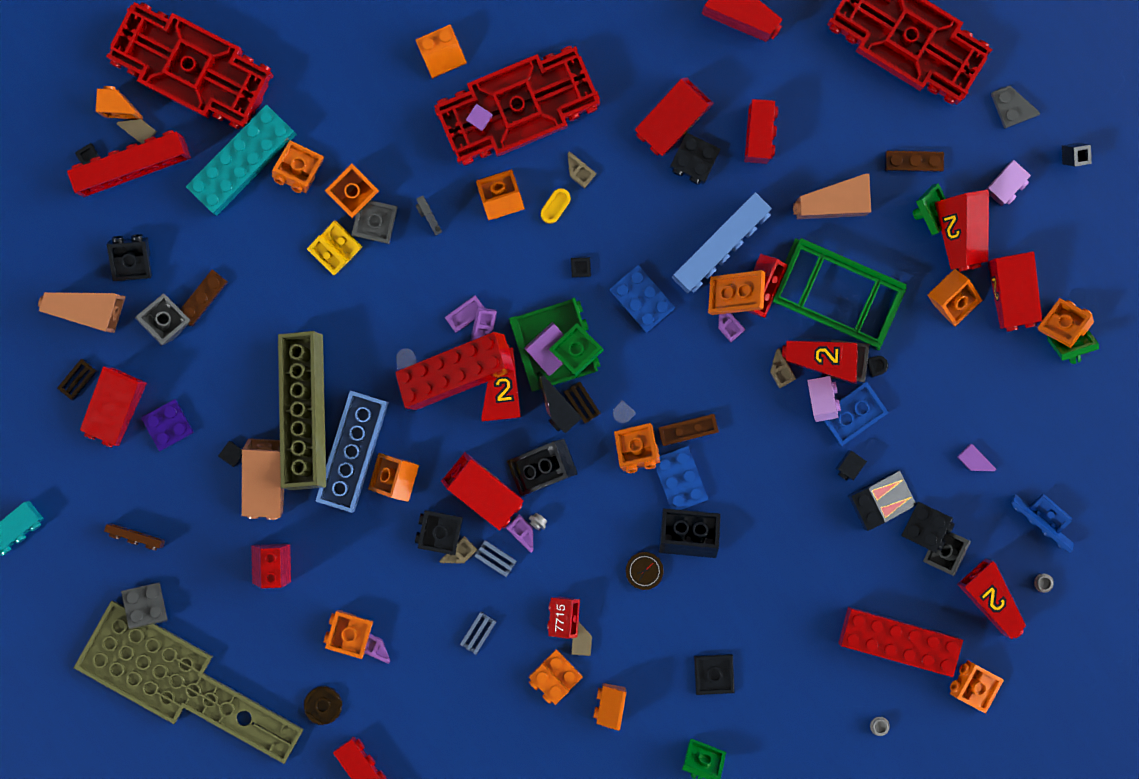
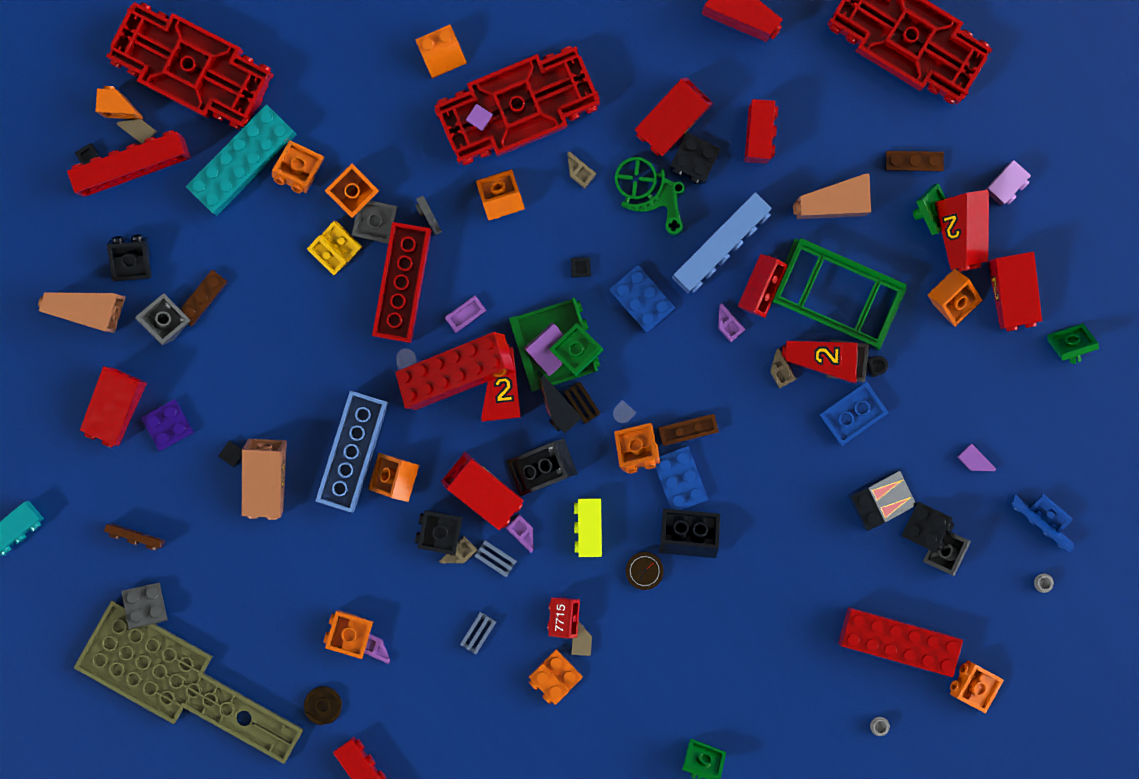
(87, 367): dark brown tile -> none
(271, 565): red slope -> none
(302, 410): olive brick -> none
(402, 282): none -> red brick
(483, 322): medium lavender tile -> none
(538, 521): light grey plate -> none
(555, 206): yellow tile -> none
(588, 527): none -> neon yellow brick
(610, 706): orange slope -> none
(666, 196): none -> green piece
(714, 674): black tile -> none
(736, 292): orange plate -> none
(823, 398): lavender brick -> none
(850, 465): black brick -> none
(990, 594): red slope -> none
(1012, 107): dark grey wing -> none
(1066, 322): orange plate -> none
(1076, 154): black brick -> none

